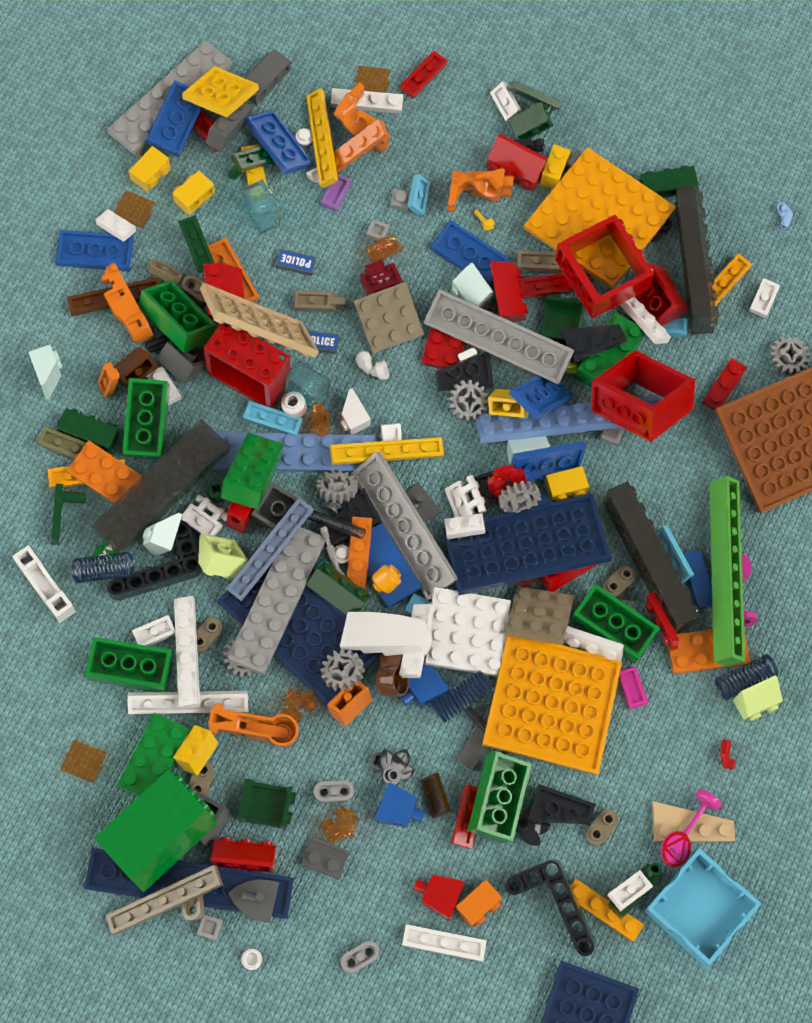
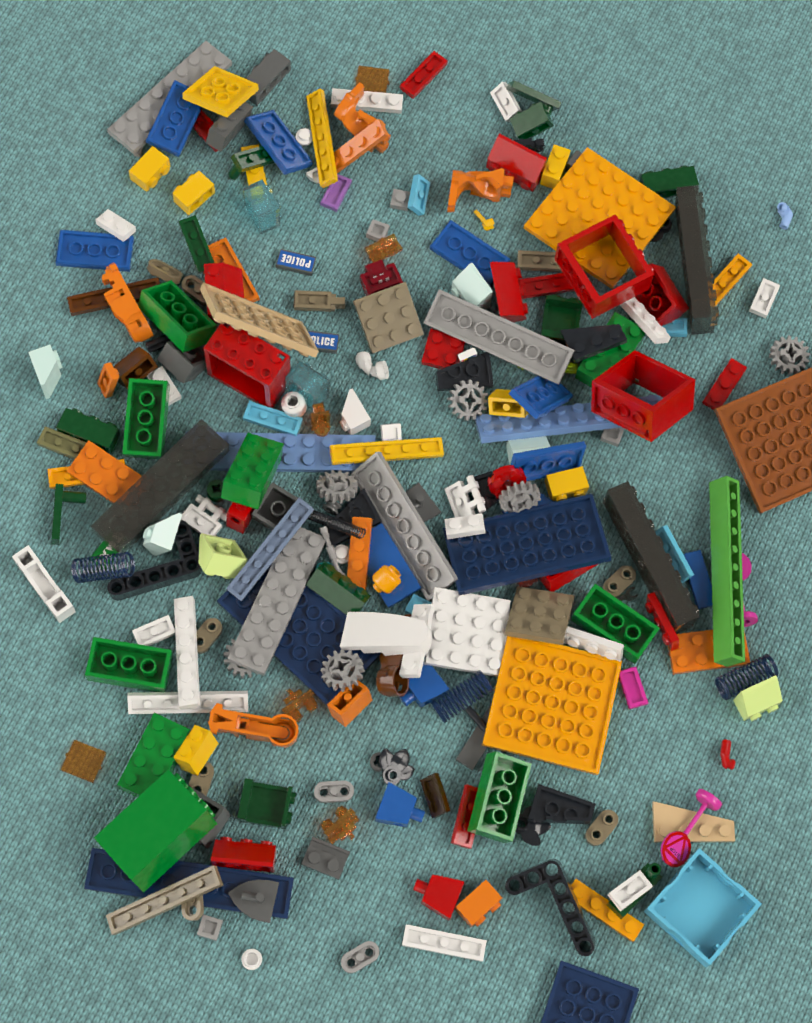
(134, 209): clear orange piece -> none

